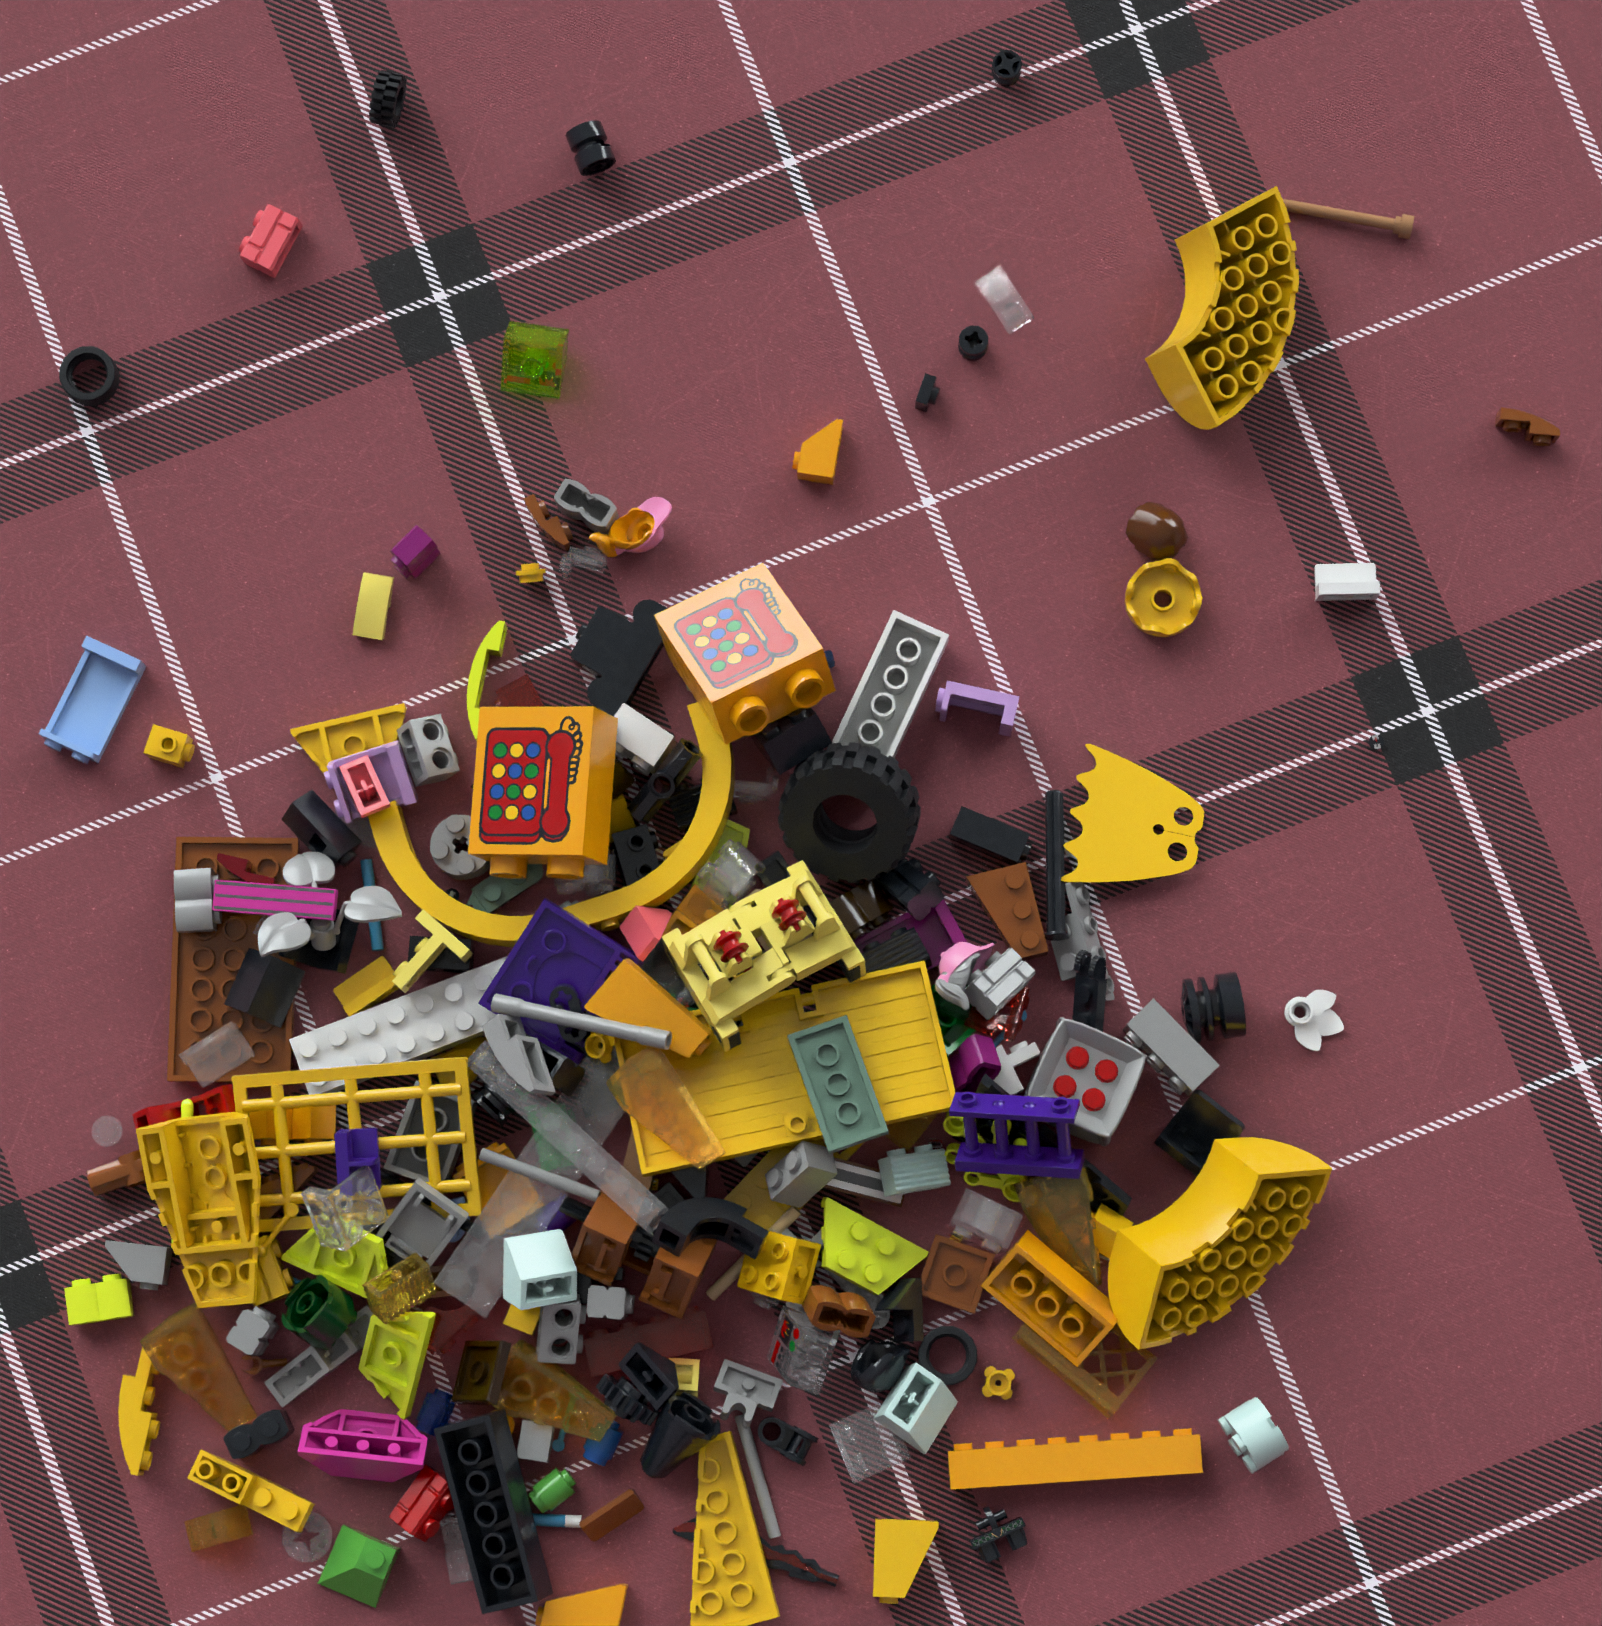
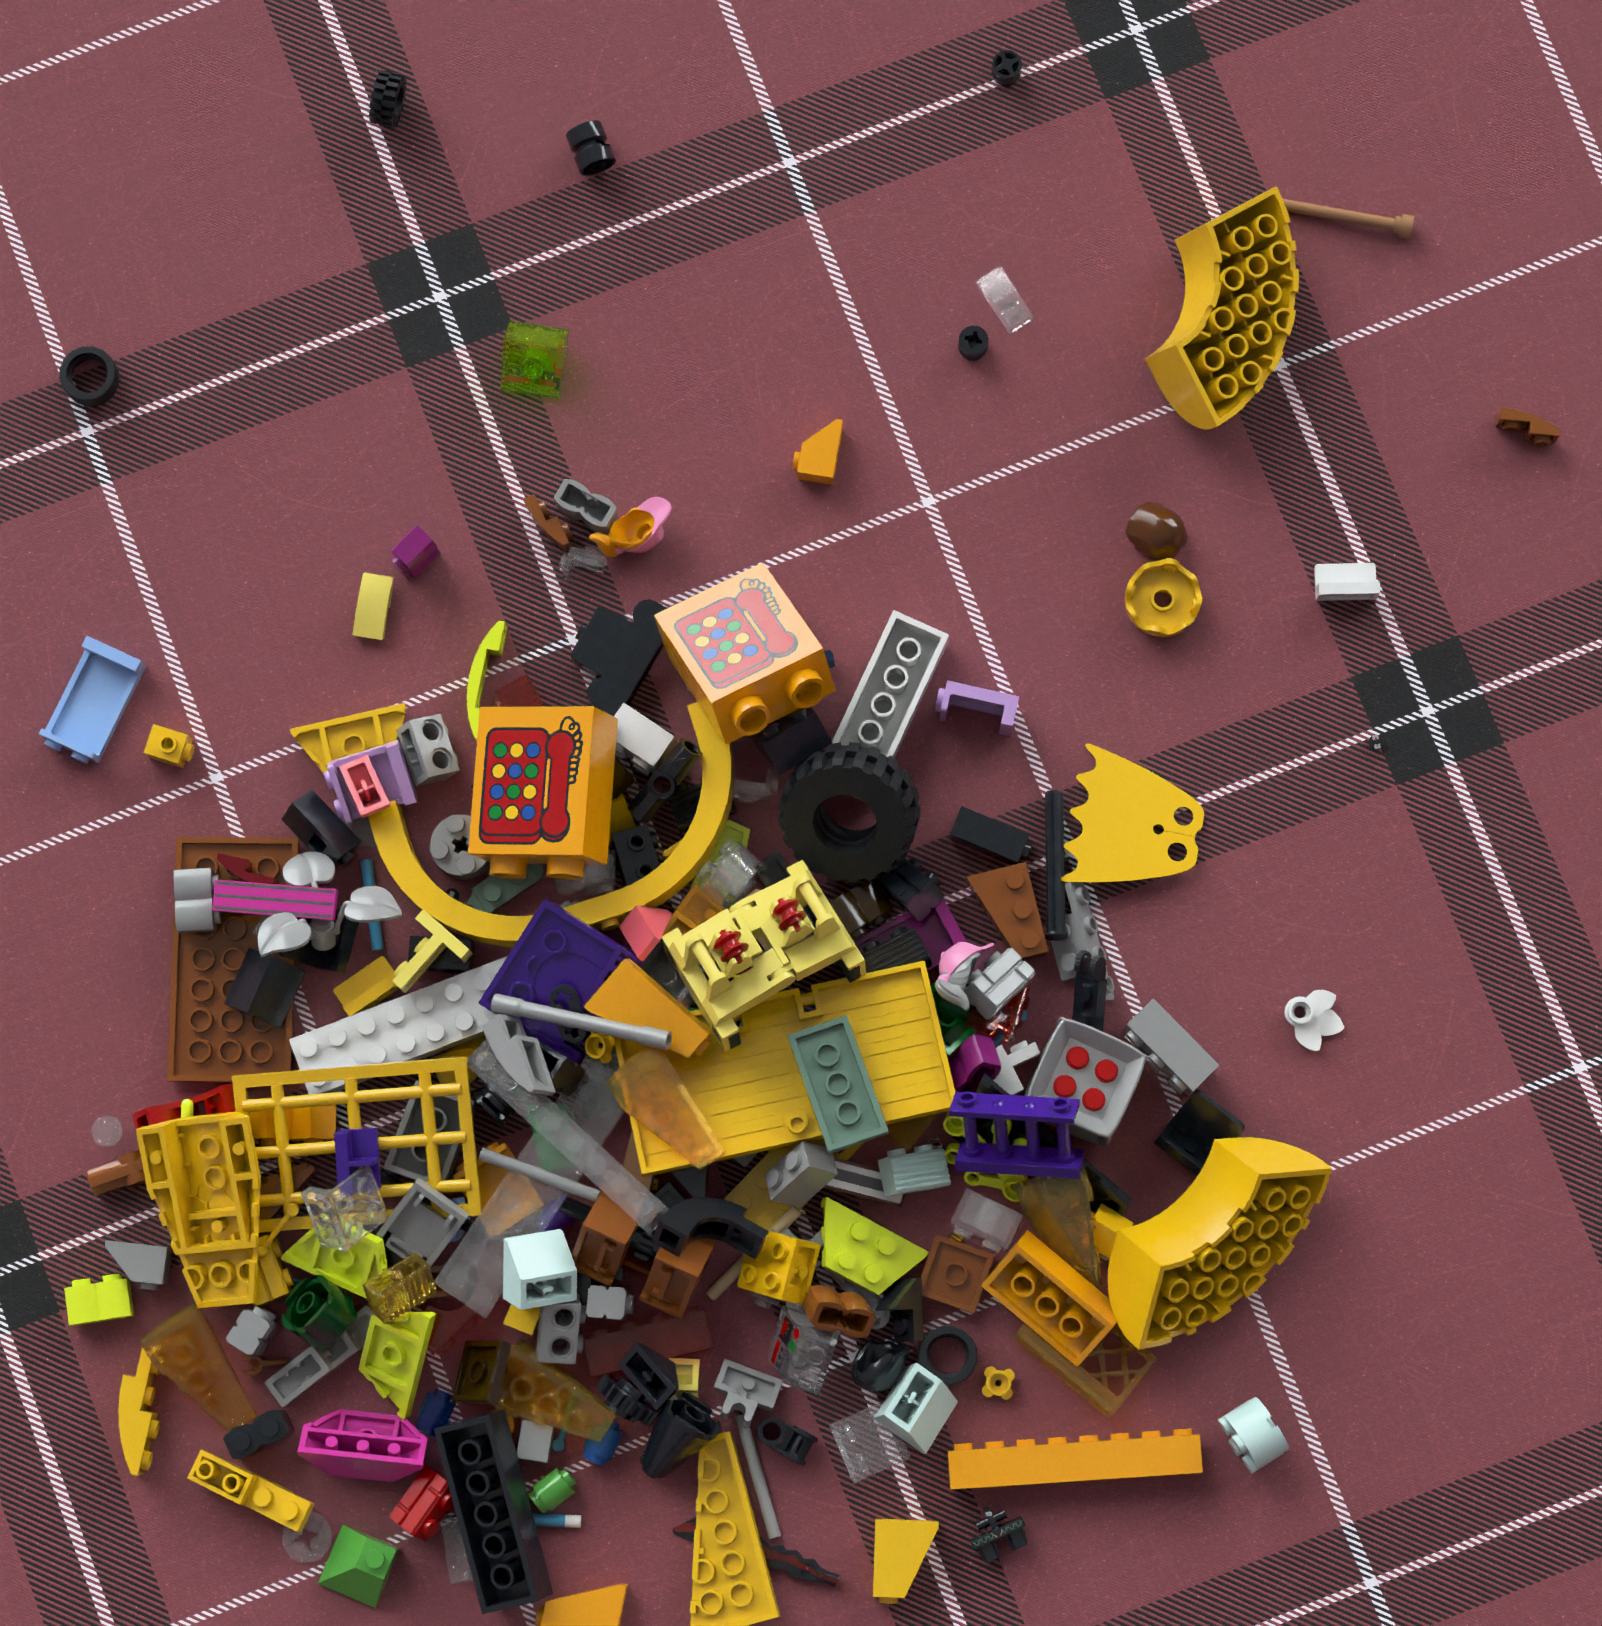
(217, 1054): clear panel -> none
(218, 1528): clear yellow slope -> none
(270, 240): coral brick -> none
(530, 573): yellow plate -> none
(612, 1515): dark orange slope -> none
(927, 394): black plate -> none
(1213, 1007): black wheel -> none

